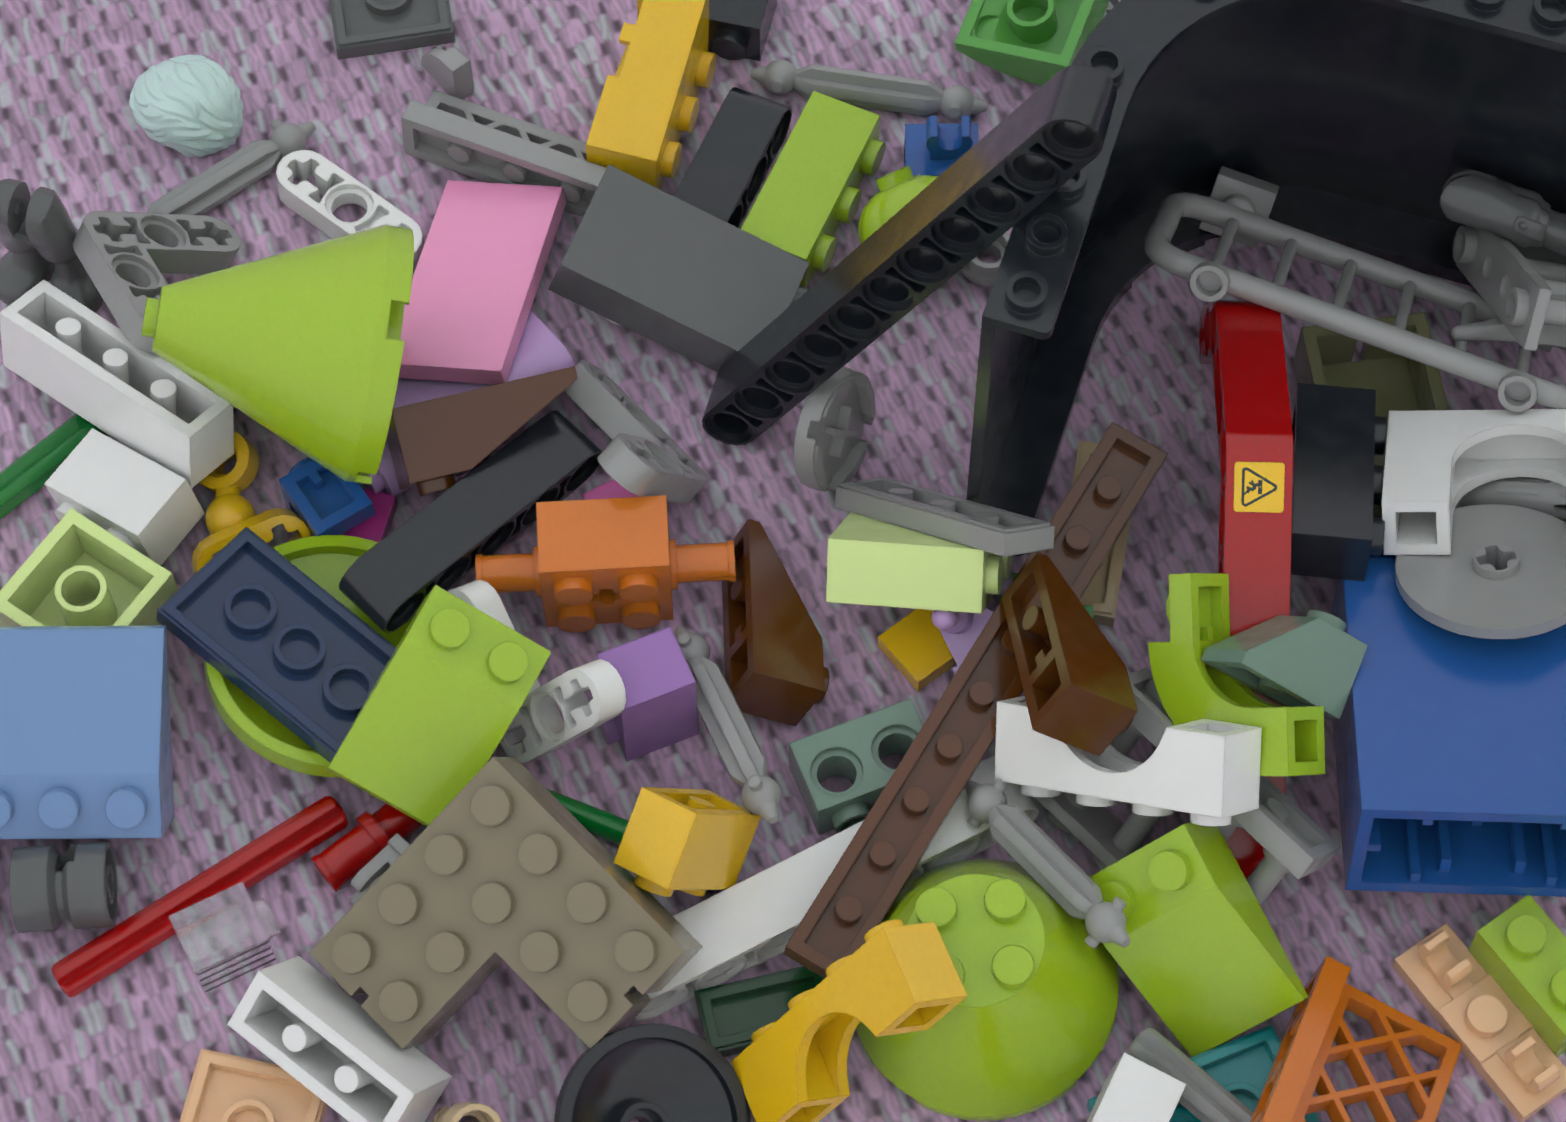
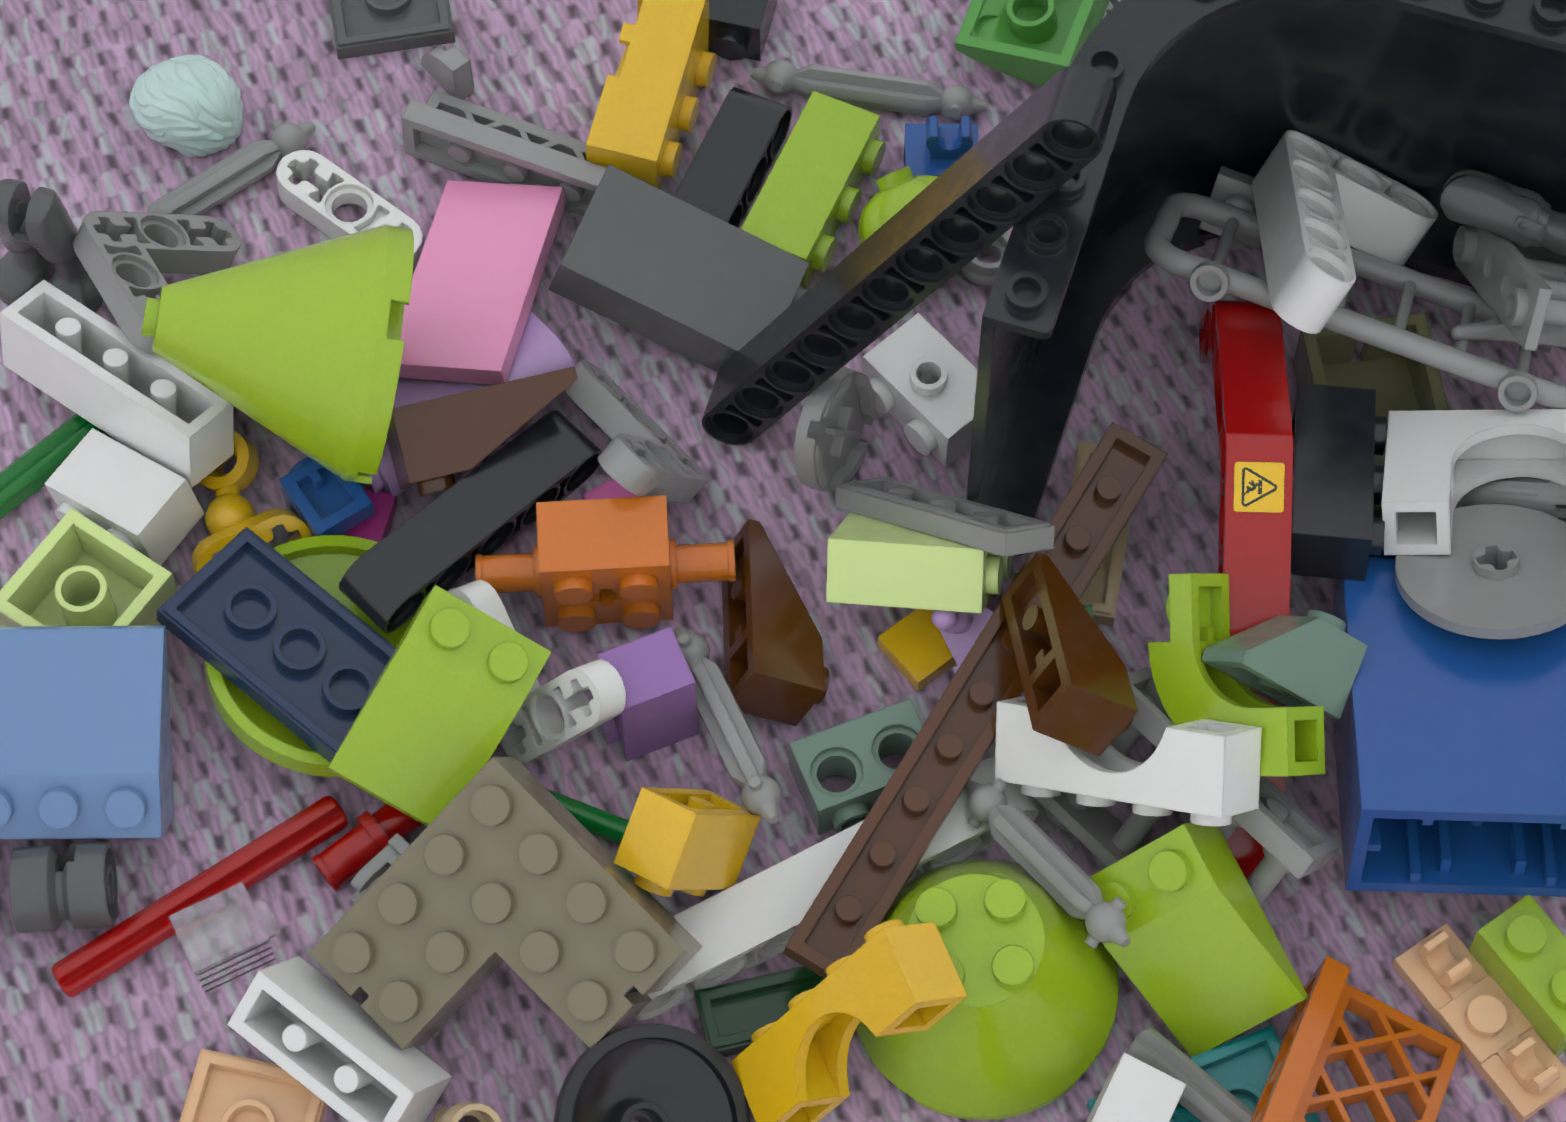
(924, 388): none -> white brick
(1311, 212): none -> white beam

